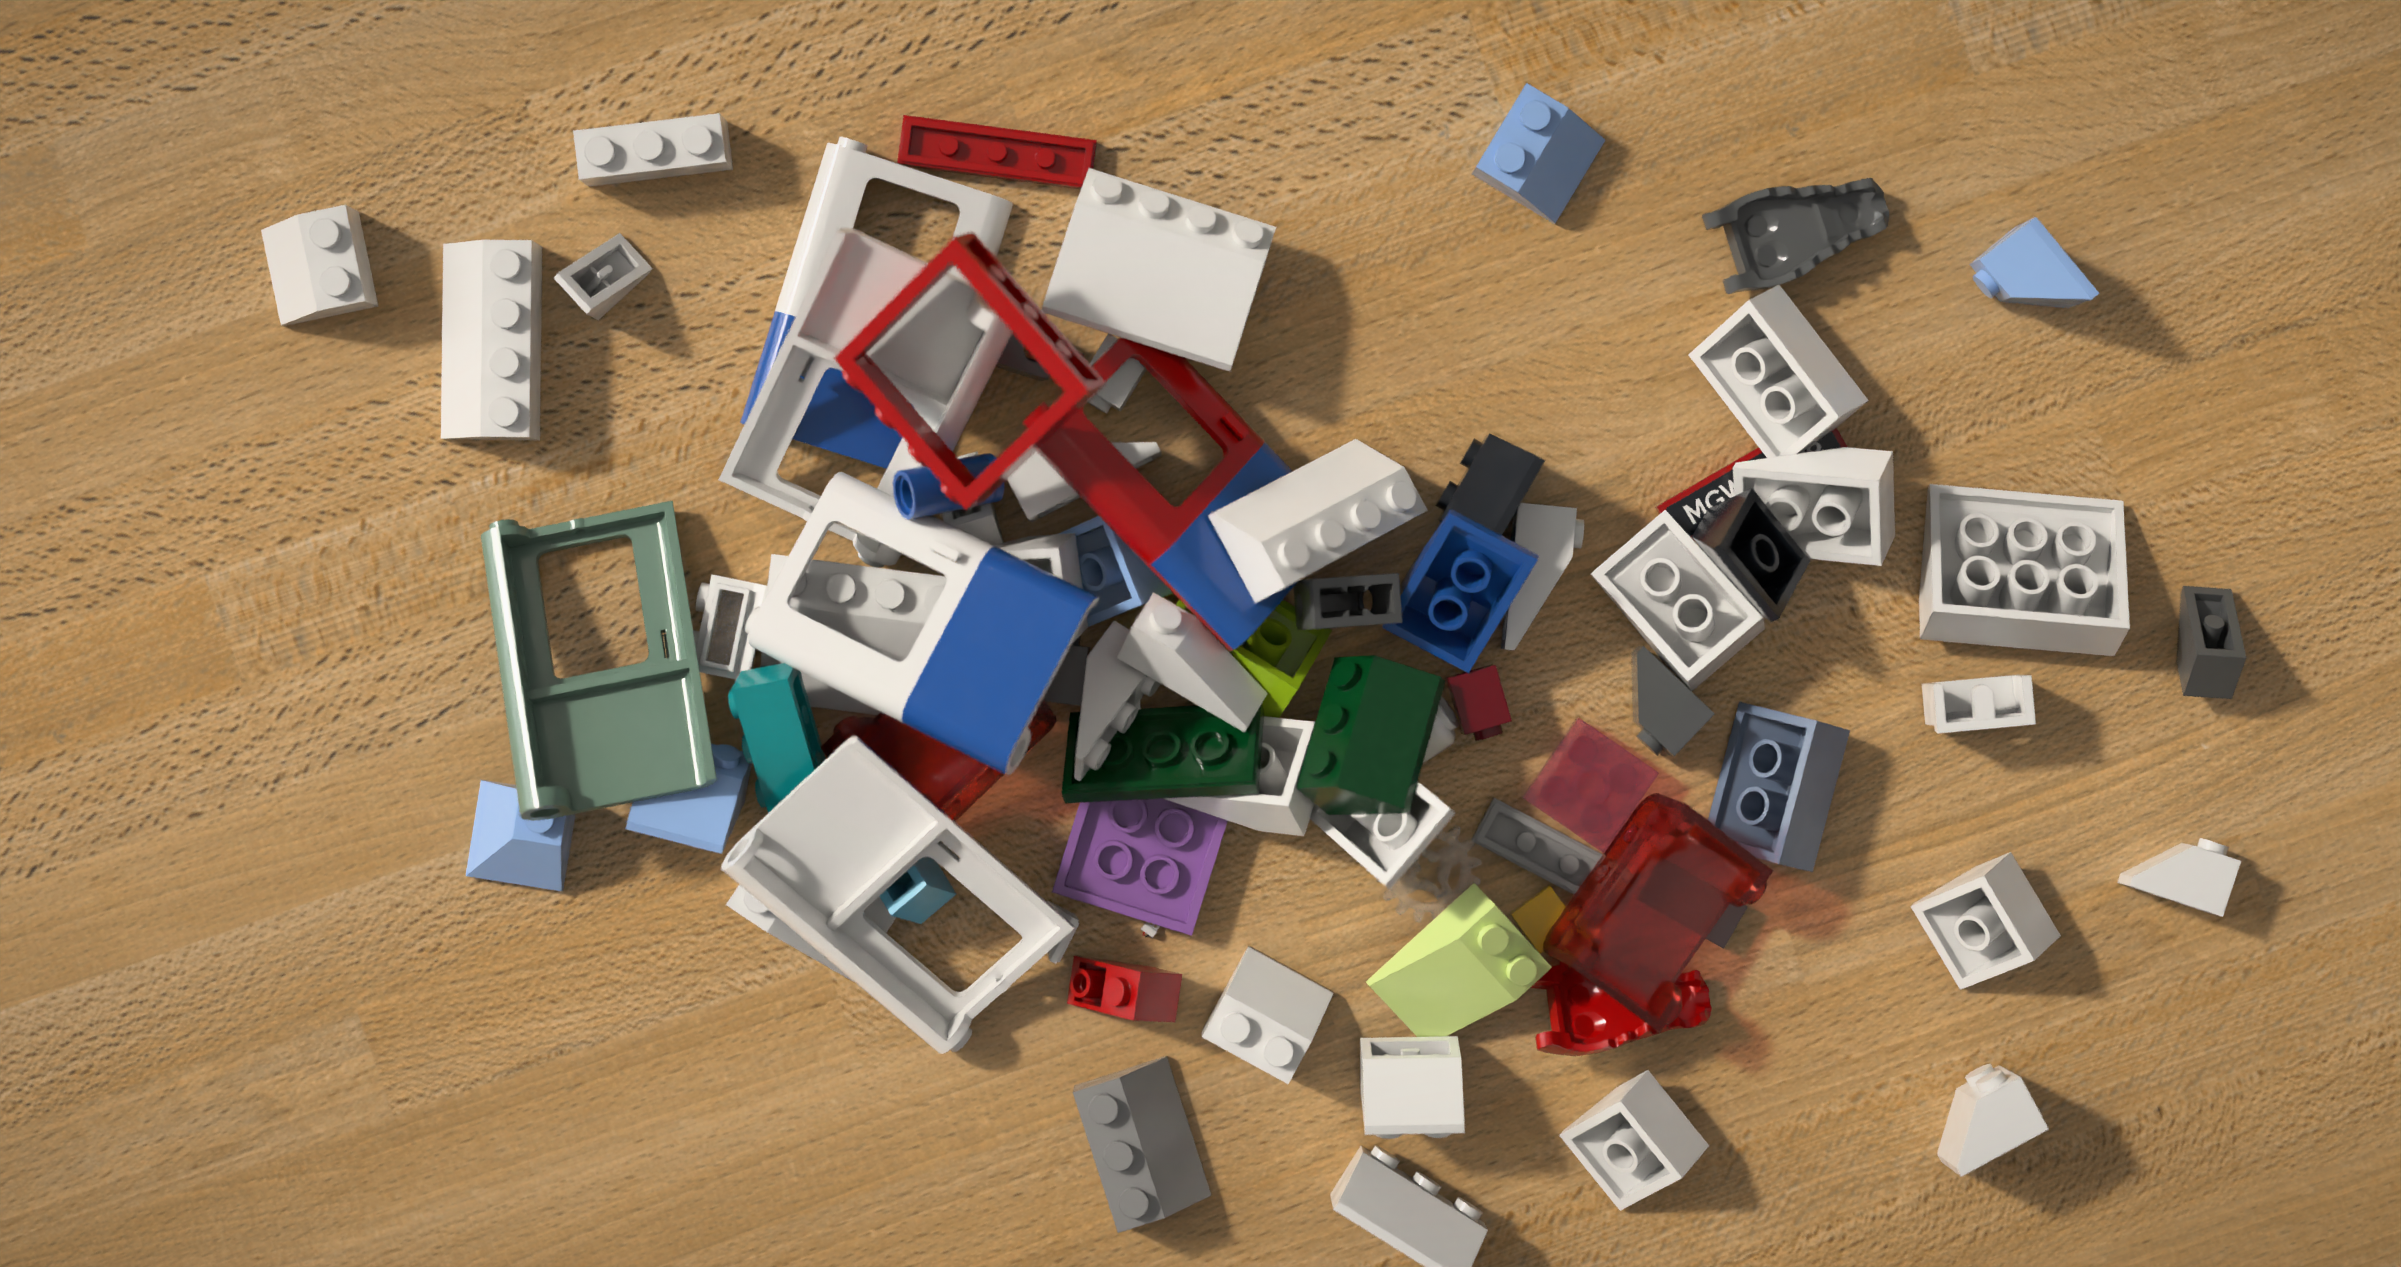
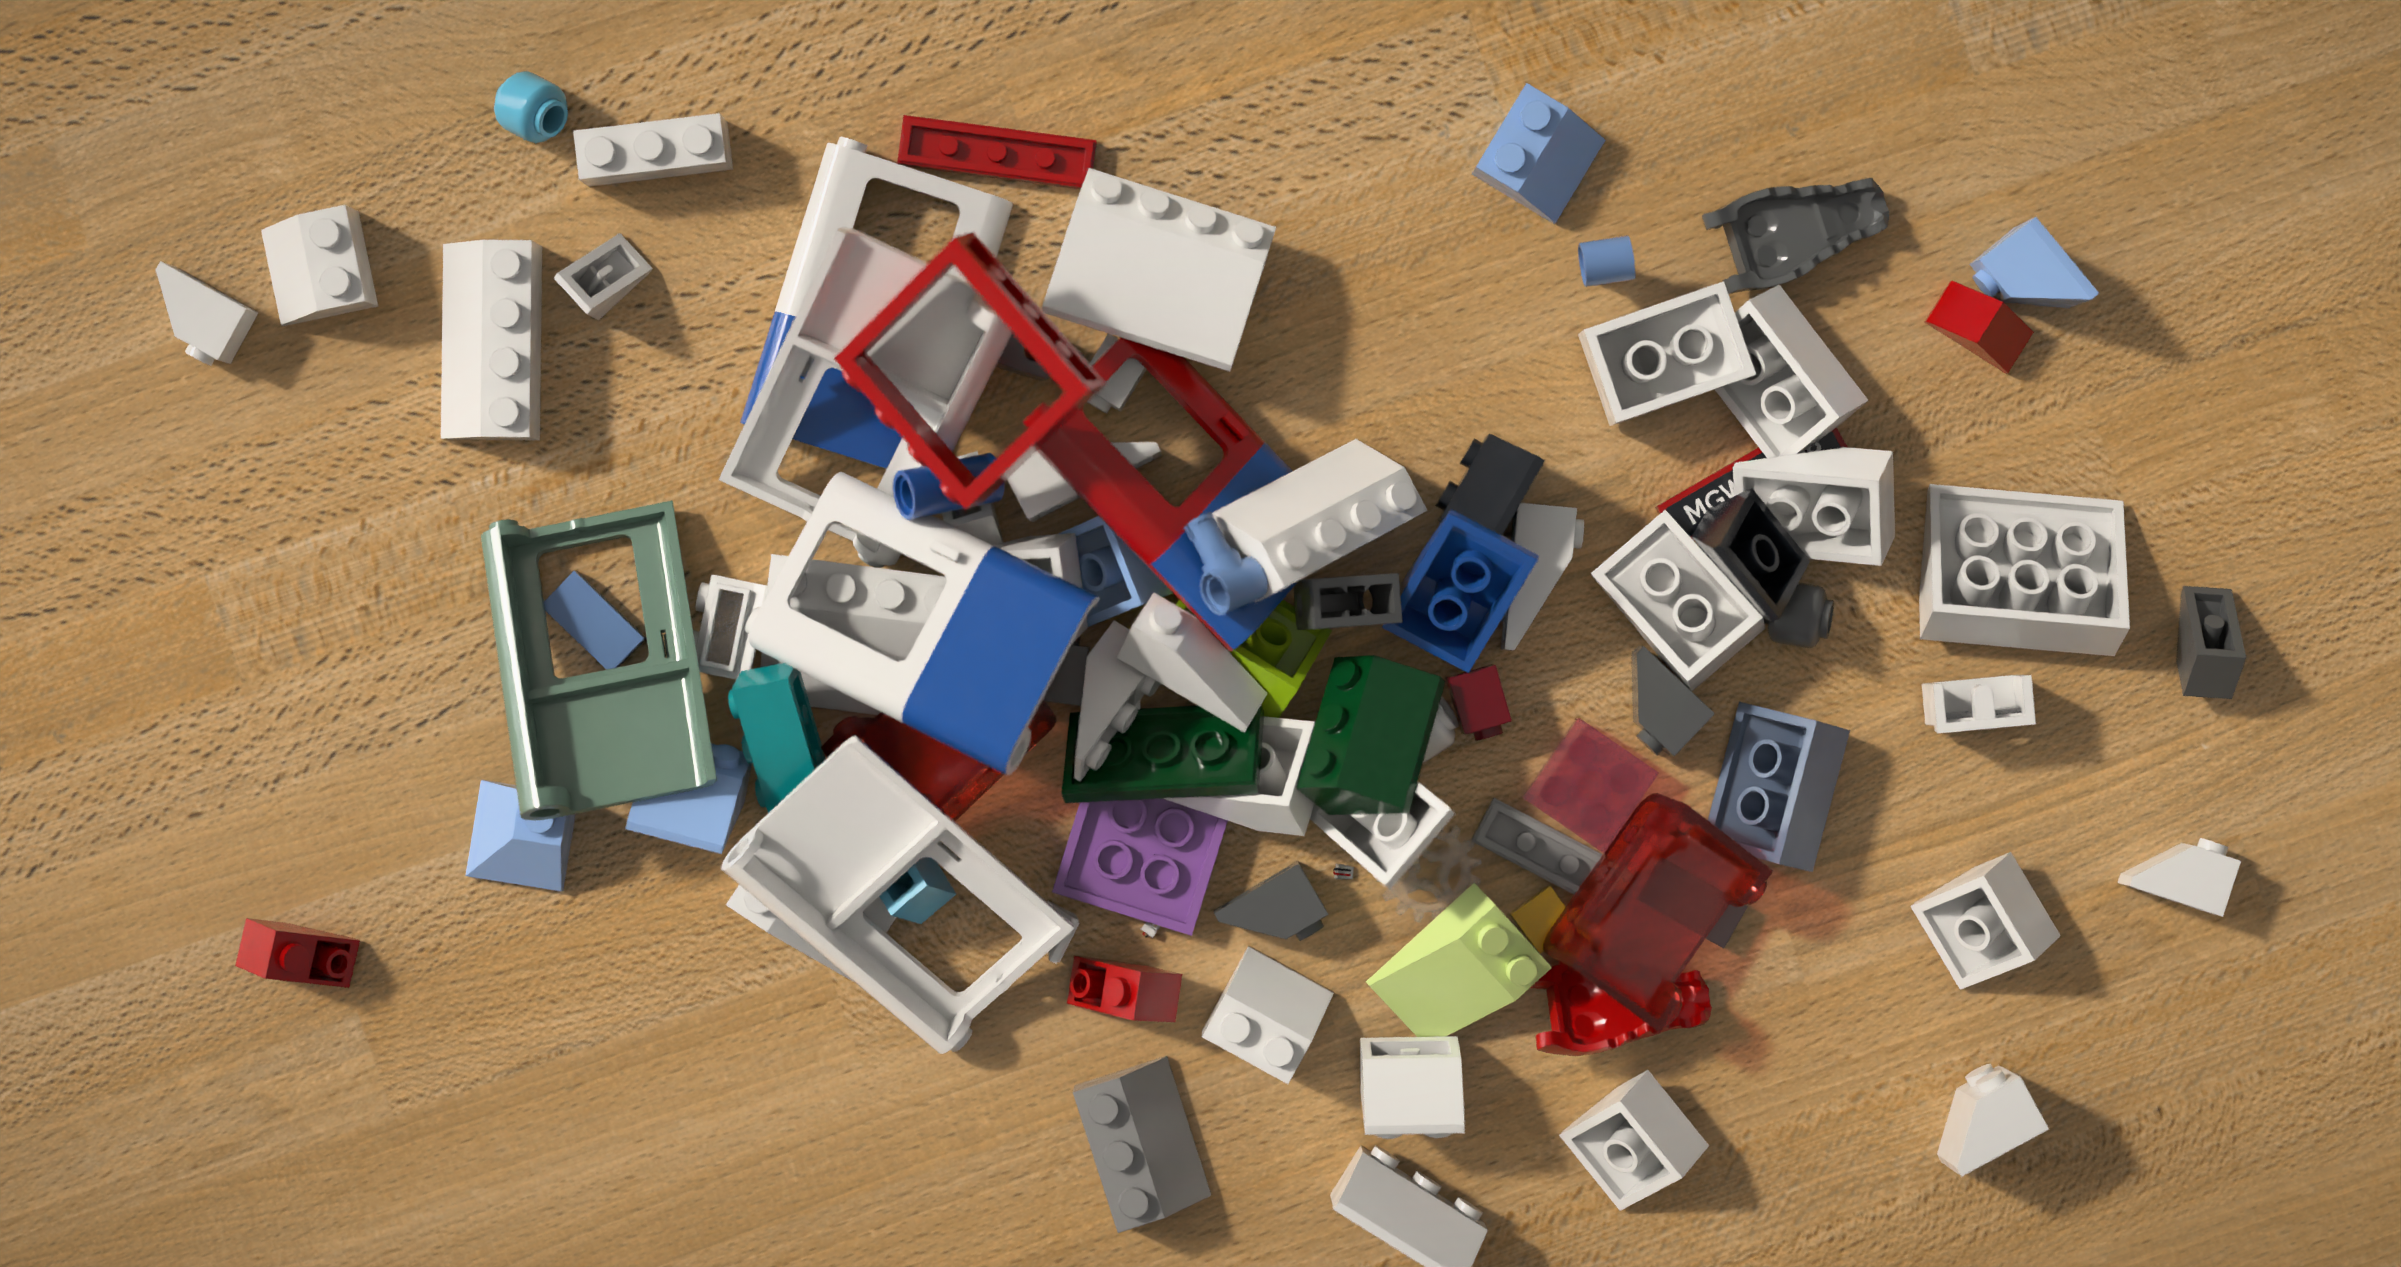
(203, 316): none -> white slope
(296, 953): none -> red slope
(531, 107): none -> medium azure head
(593, 621): none -> medium blue tile
(1227, 577): none -> medium blue pin
(1277, 906): none -> dark grey slope
(1343, 872): none -> light grey piece
(1606, 261): none -> medium blue pin
(1666, 353): none -> white slope
(1804, 618): none -> dark grey head
(1980, 325): none -> red slope

